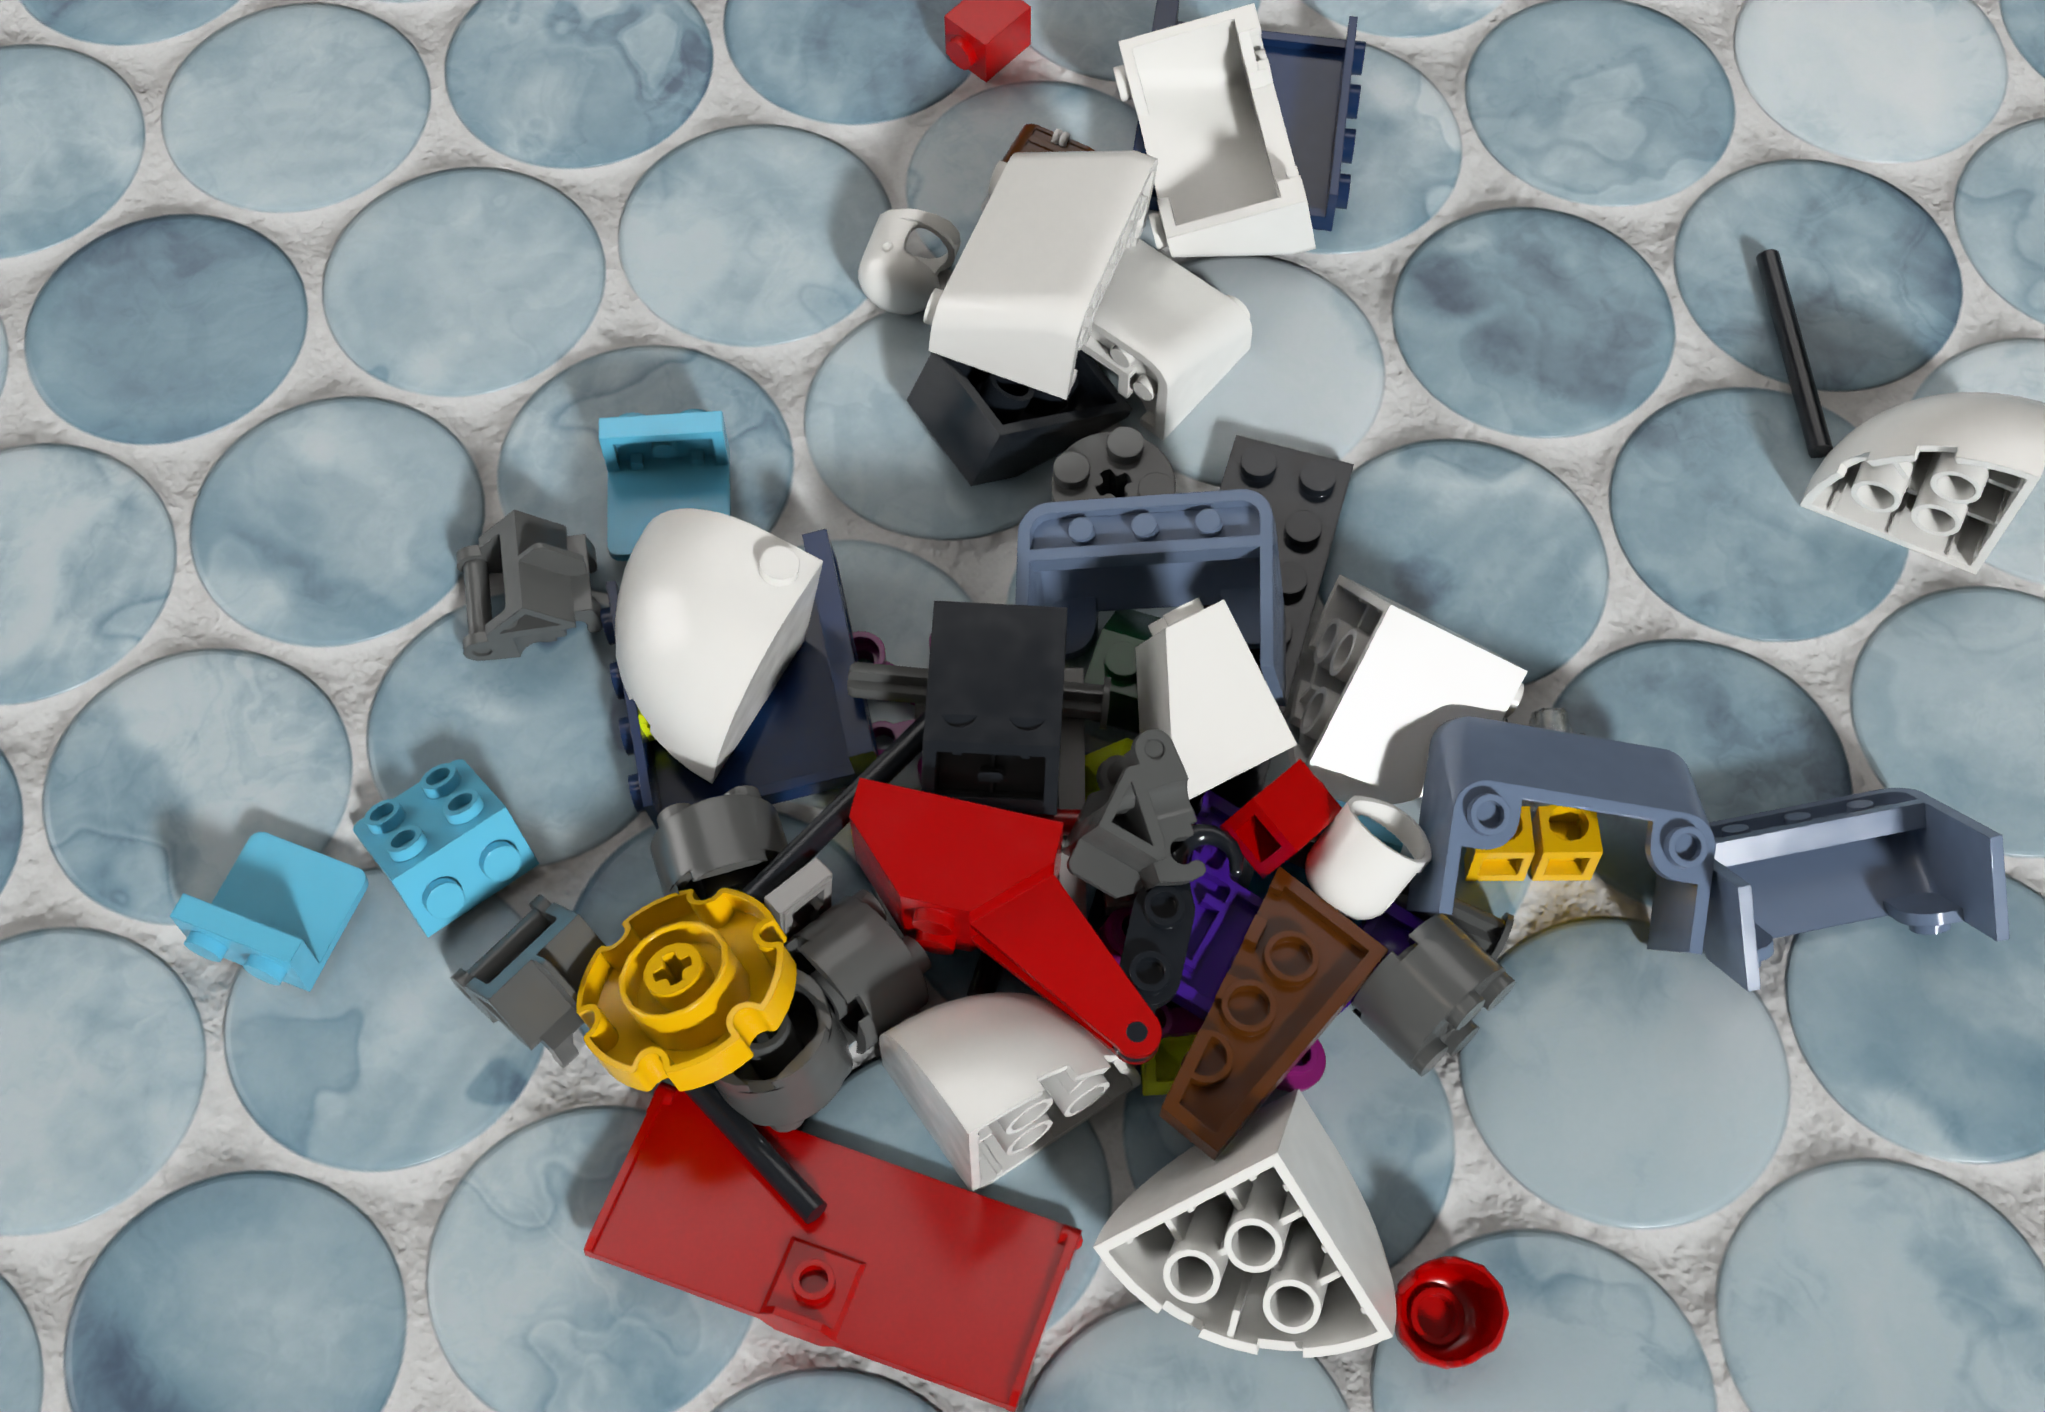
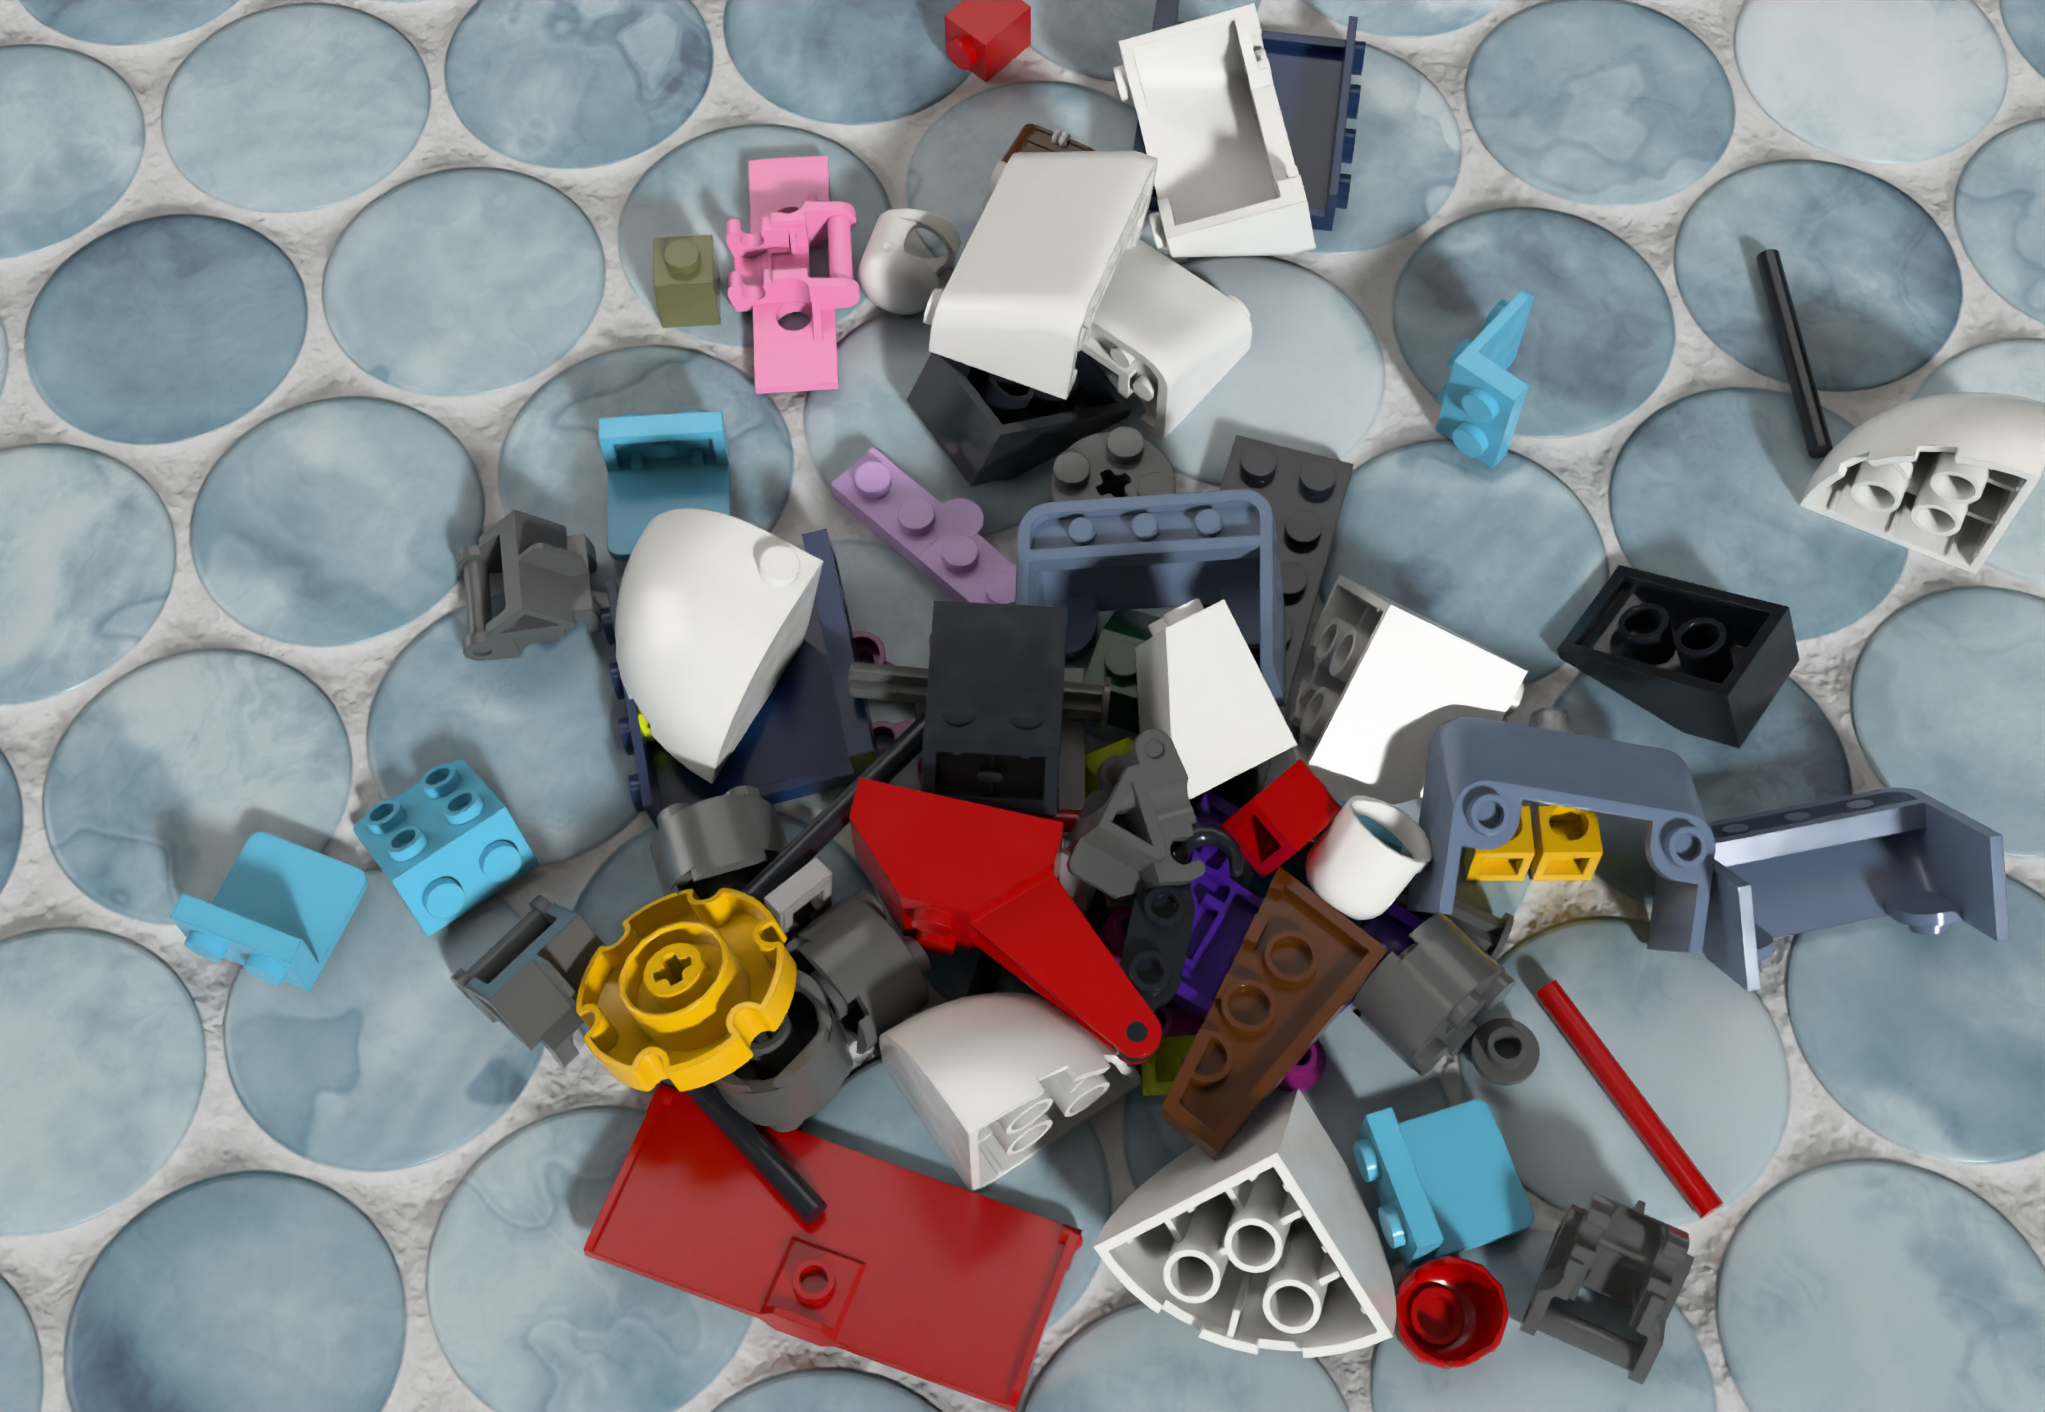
(686, 281): none -> olive brick
(773, 275): none -> bright pink piece
(932, 536): none -> lavender hinge
(1441, 1181): none -> medium azure bracket
(1481, 397): none -> medium azure bracket
(1500, 1069): none -> dark grey plate
(1623, 1258): none -> dark grey piece
(1629, 1099): none -> red bar
(1685, 652): none -> black slope

